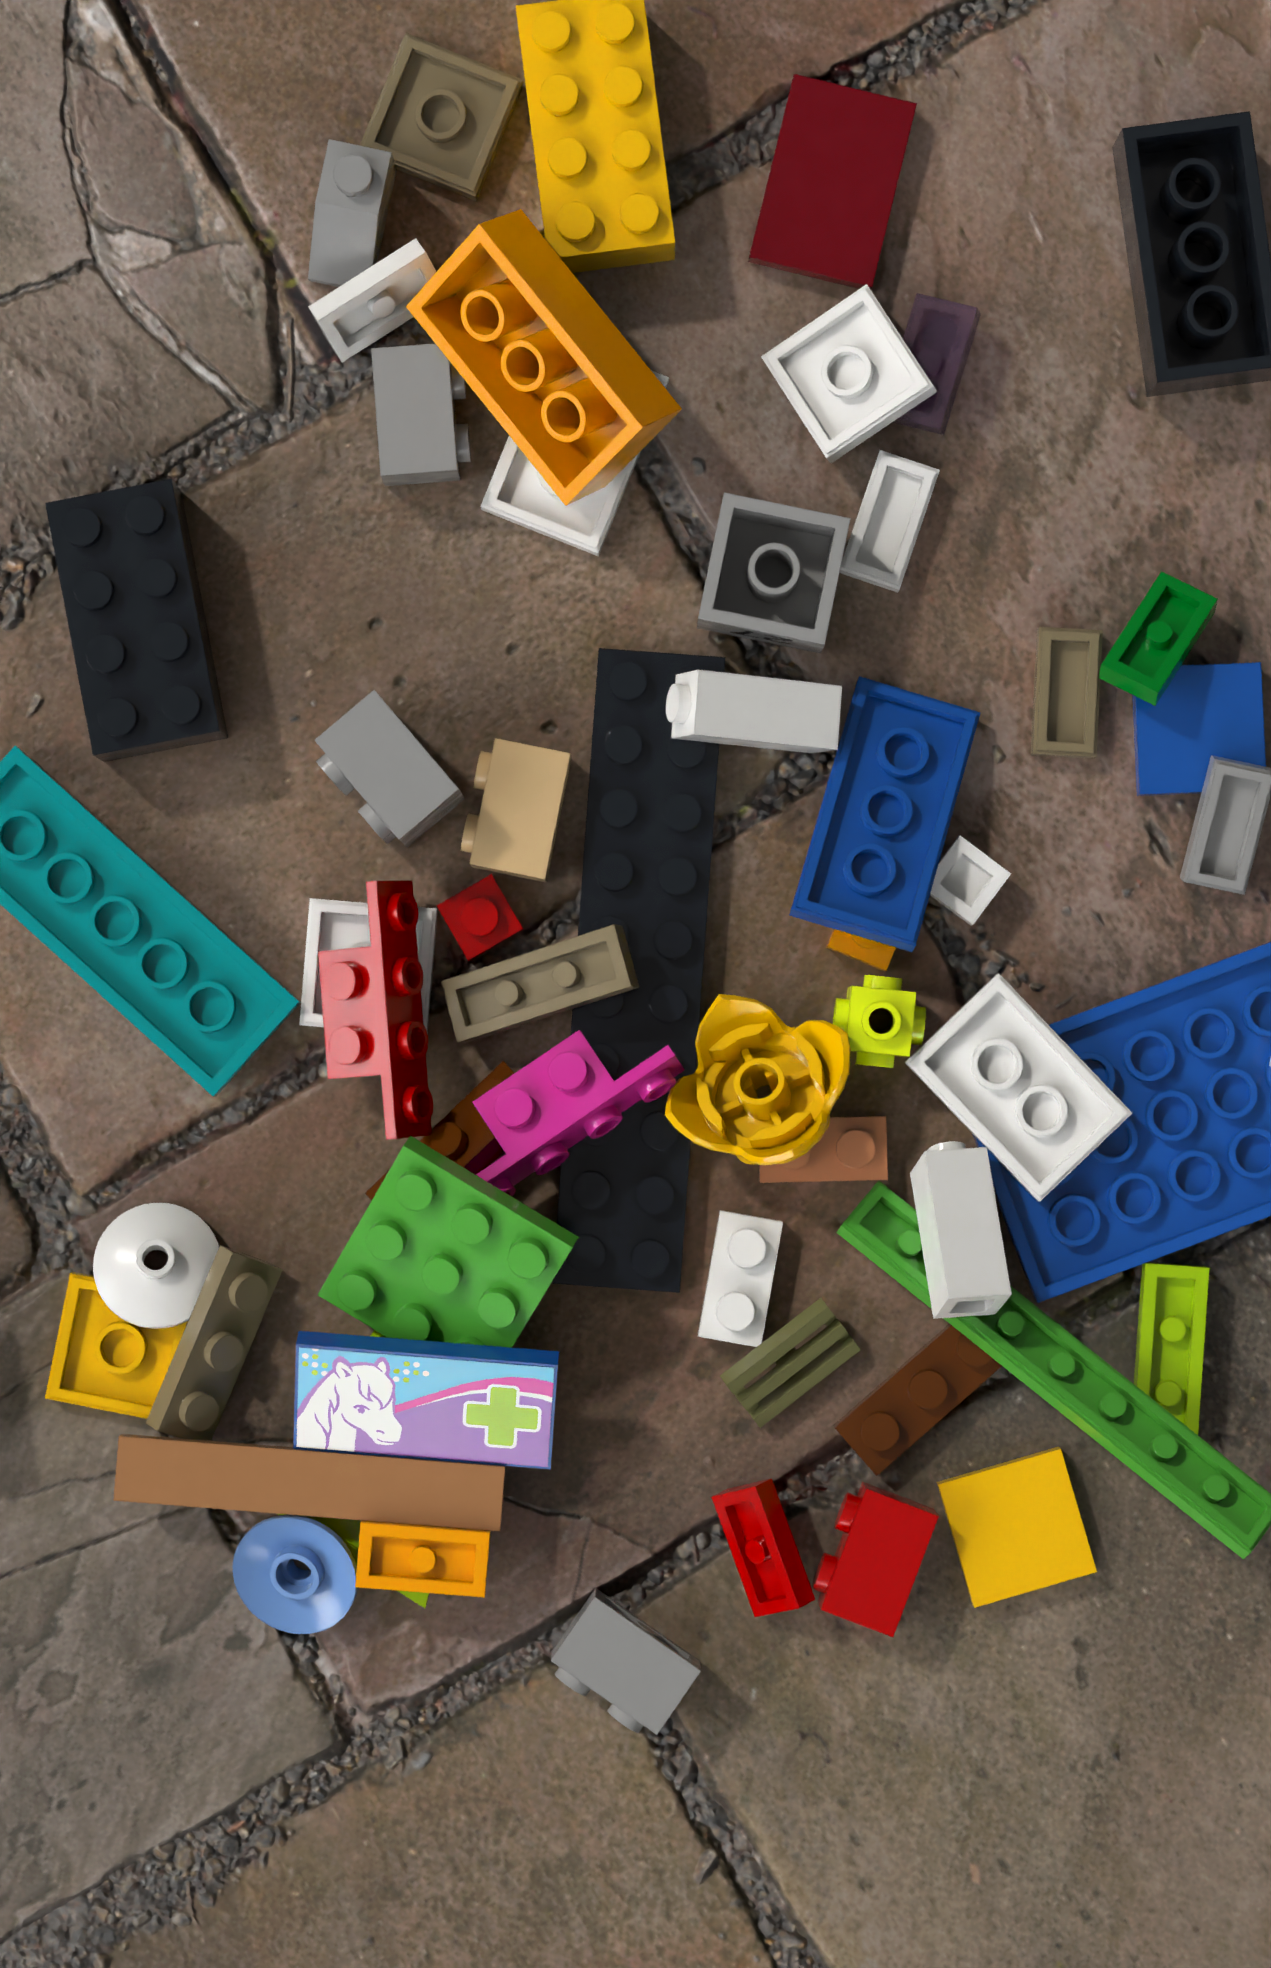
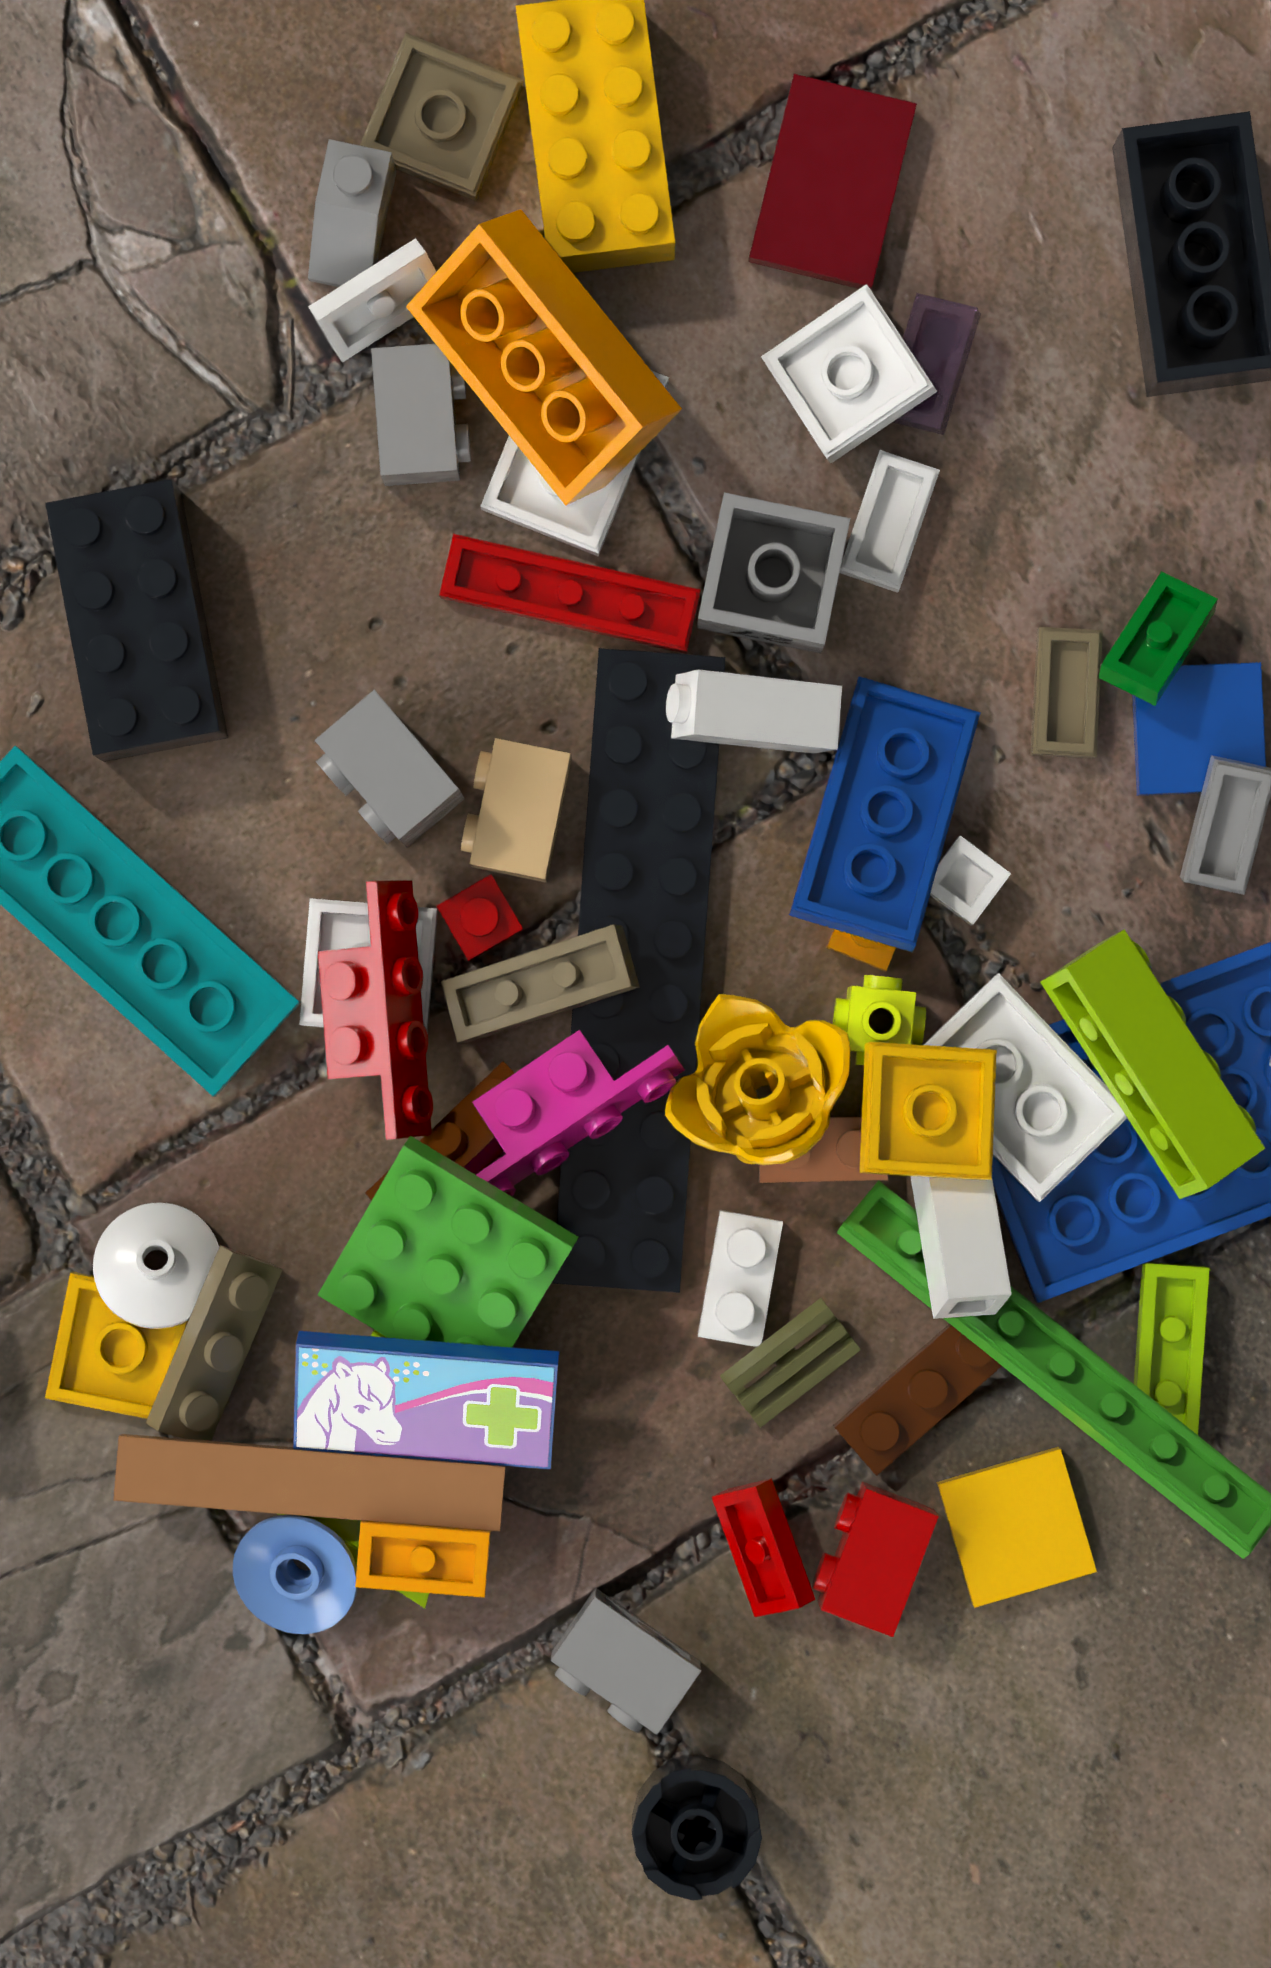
(569, 593): none -> red tile
(709, 1860): none -> black brick
(928, 1111): none -> yellow tile
(1153, 1064): none -> lime brick

